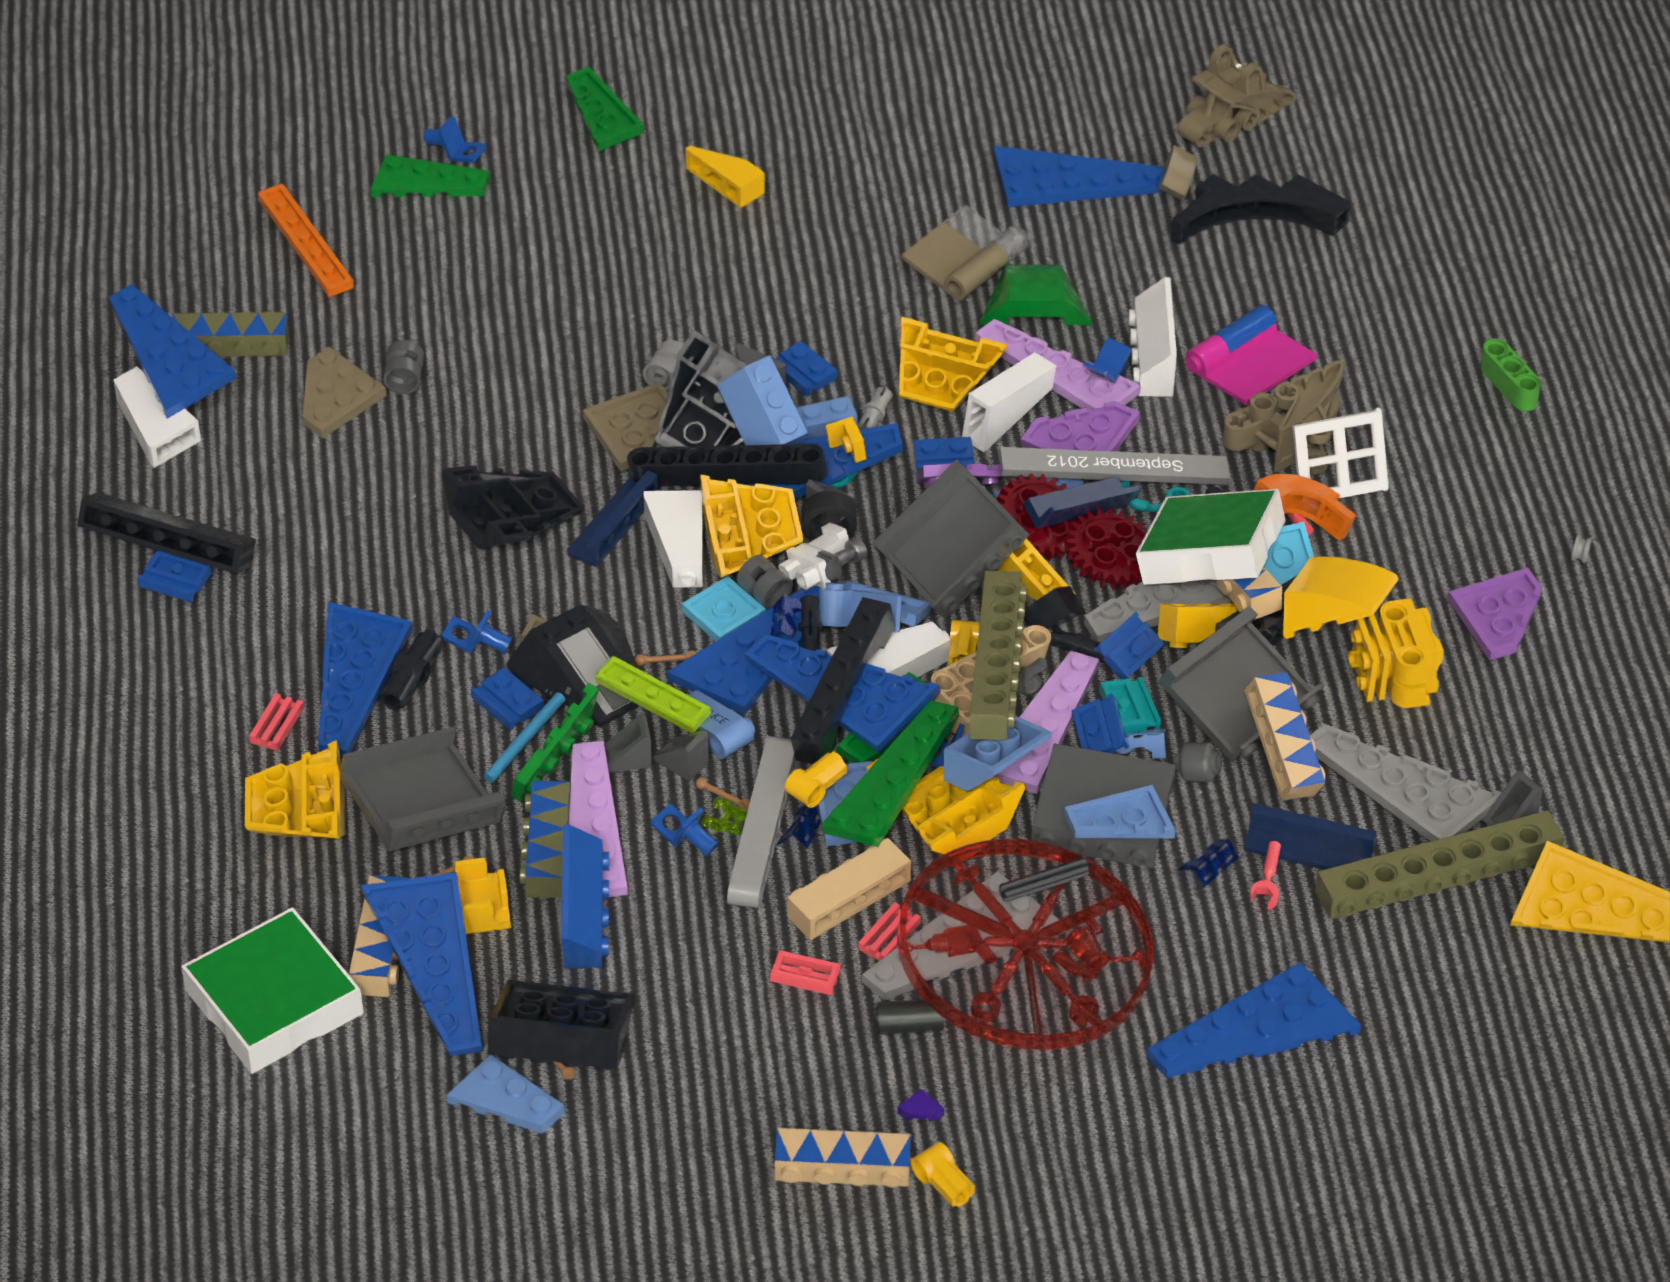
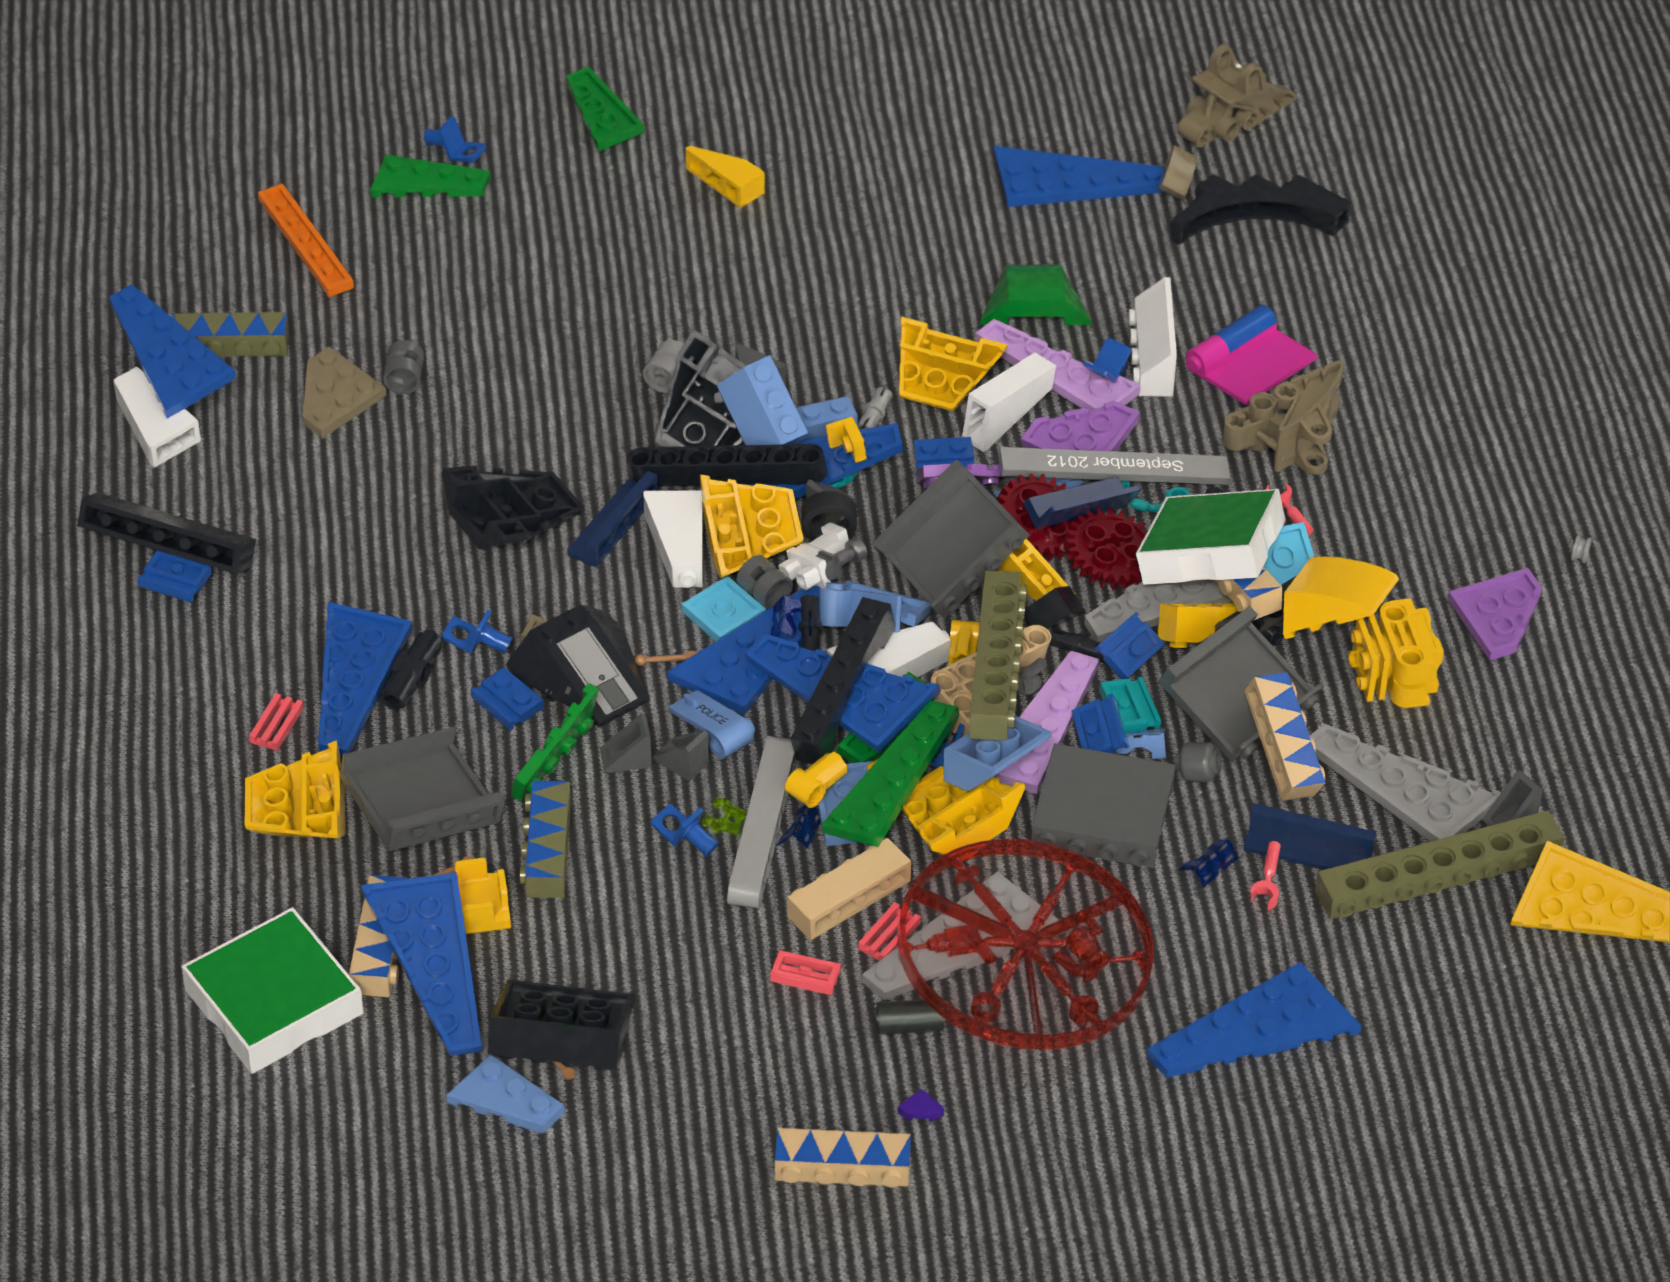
(524, 737): dark azure bar -> none
(583, 899): blue slope -> none
(593, 808): lavender wing -> none
(627, 421): dark tan plate -> none
(653, 694): lime tile -> none
(701, 783): medium nougat hinge -> none
(806, 368): blue plate -> none
(938, 1167): yellow piece -> none
(965, 252): dark tan door -> none
(1044, 879): black axle -> none
(1121, 815): medium blue wing -> none
(1311, 500): orange arch -> none
(1341, 456): white window -> none
(1510, 374): bright green beam -> none

